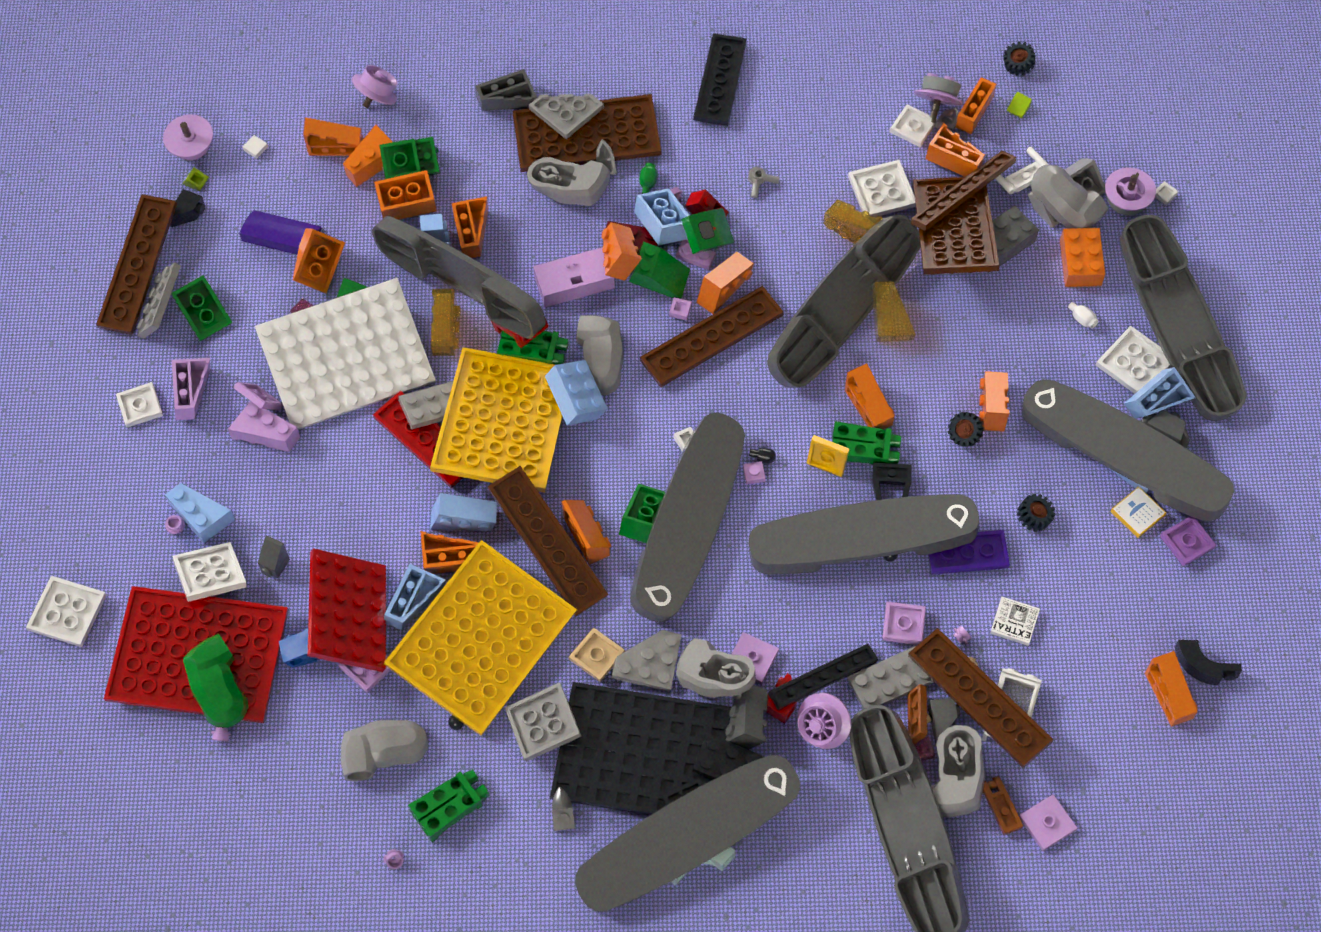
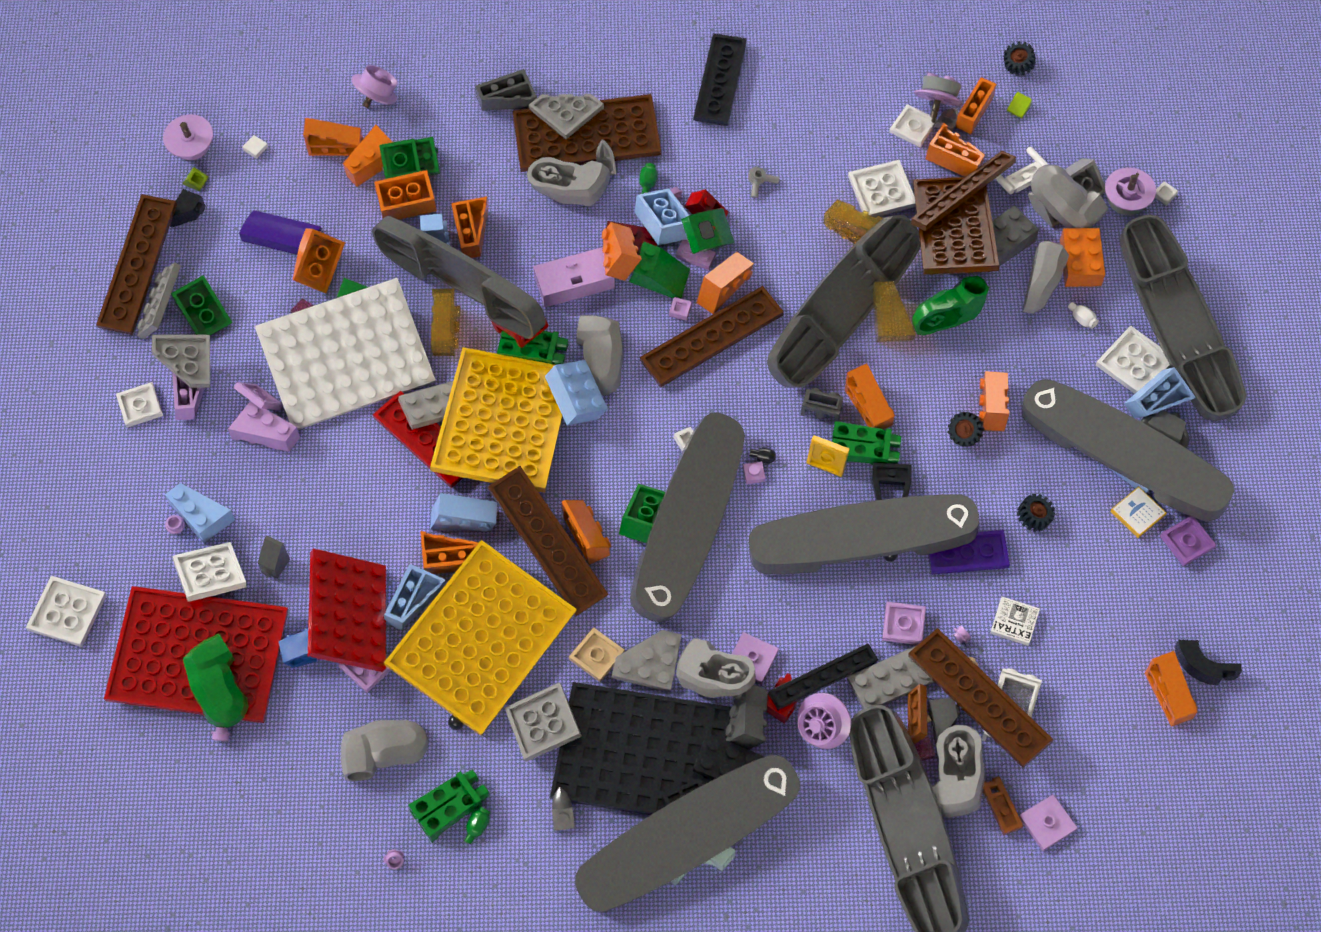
(185, 356): none -> light grey plate
(477, 824): none -> green plant
(817, 395): none -> dark grey window
(951, 306): none -> green piece
(1045, 275): none -> light grey piece

